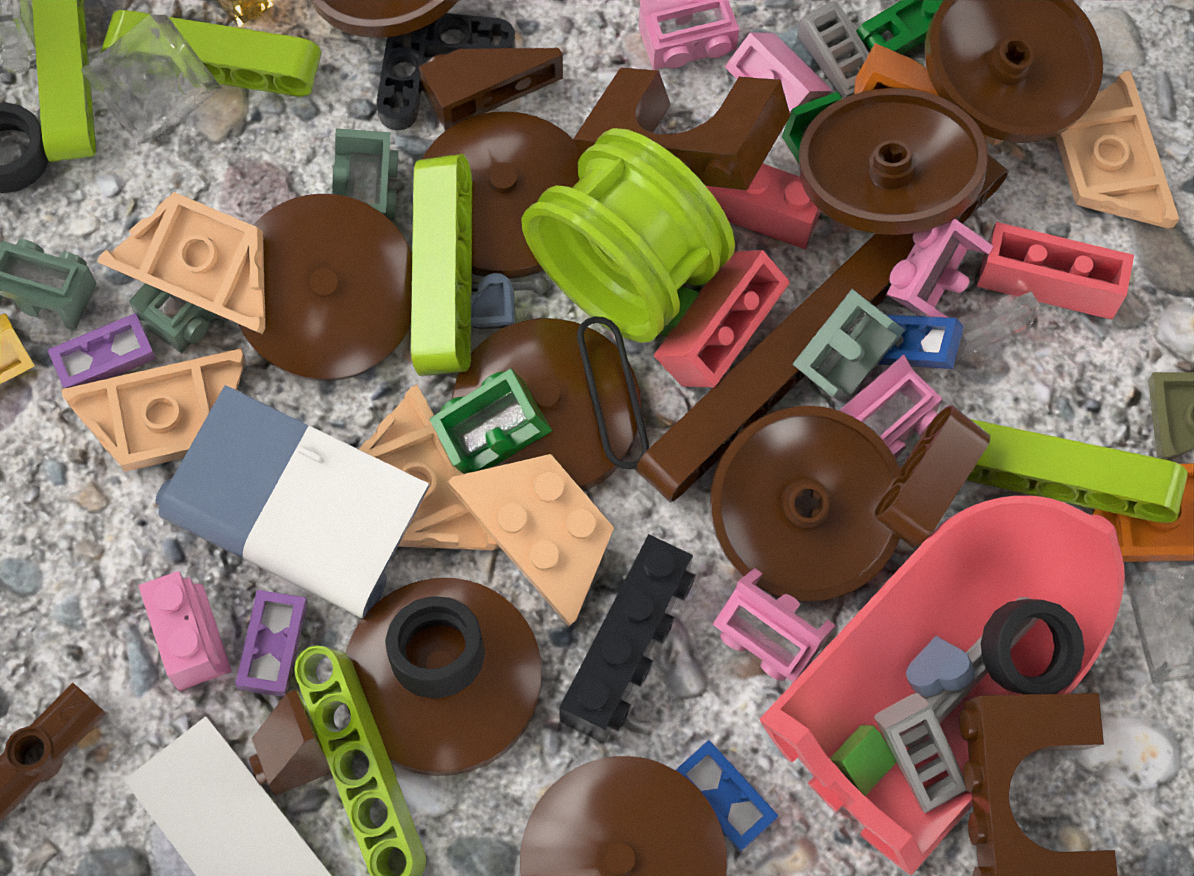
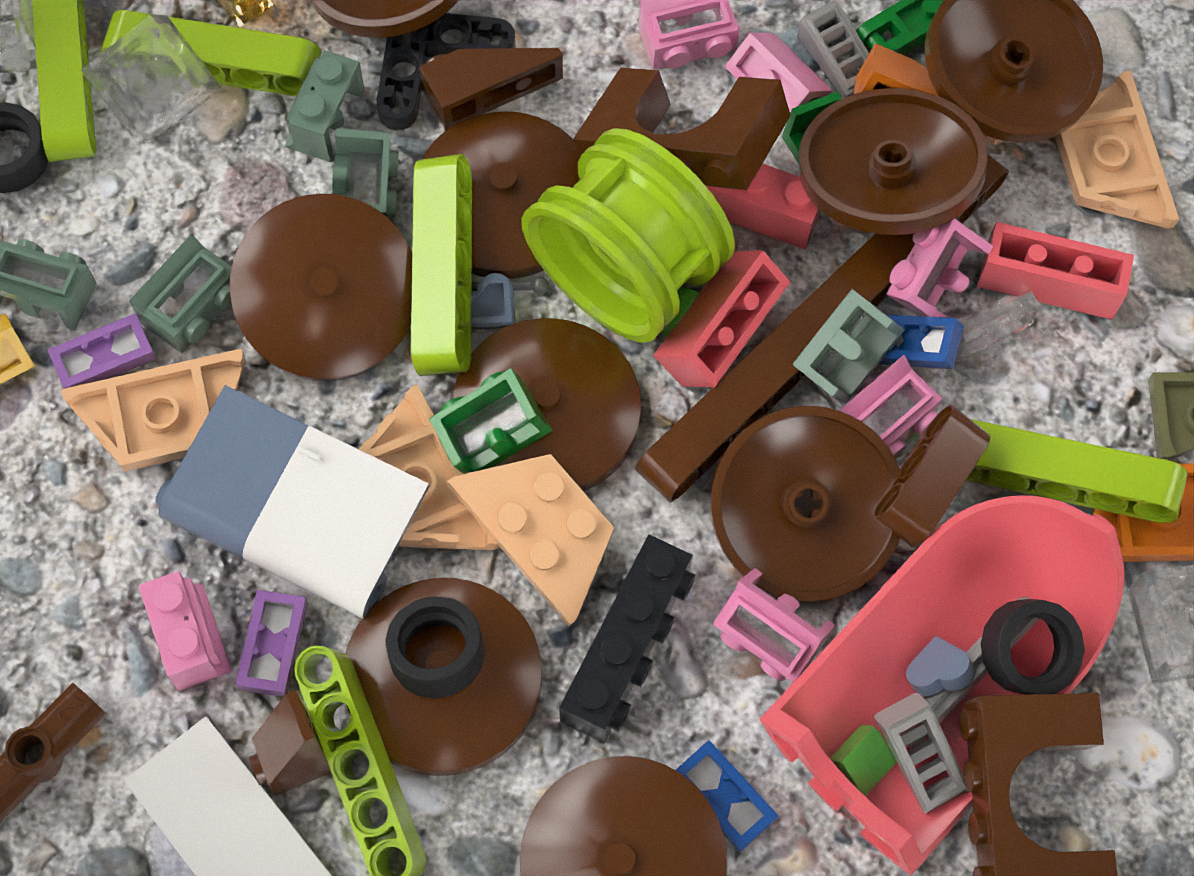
(197, 258): light nougat wing -> none
(319, 103): none -> sand green window
(594, 395): black piece -> none

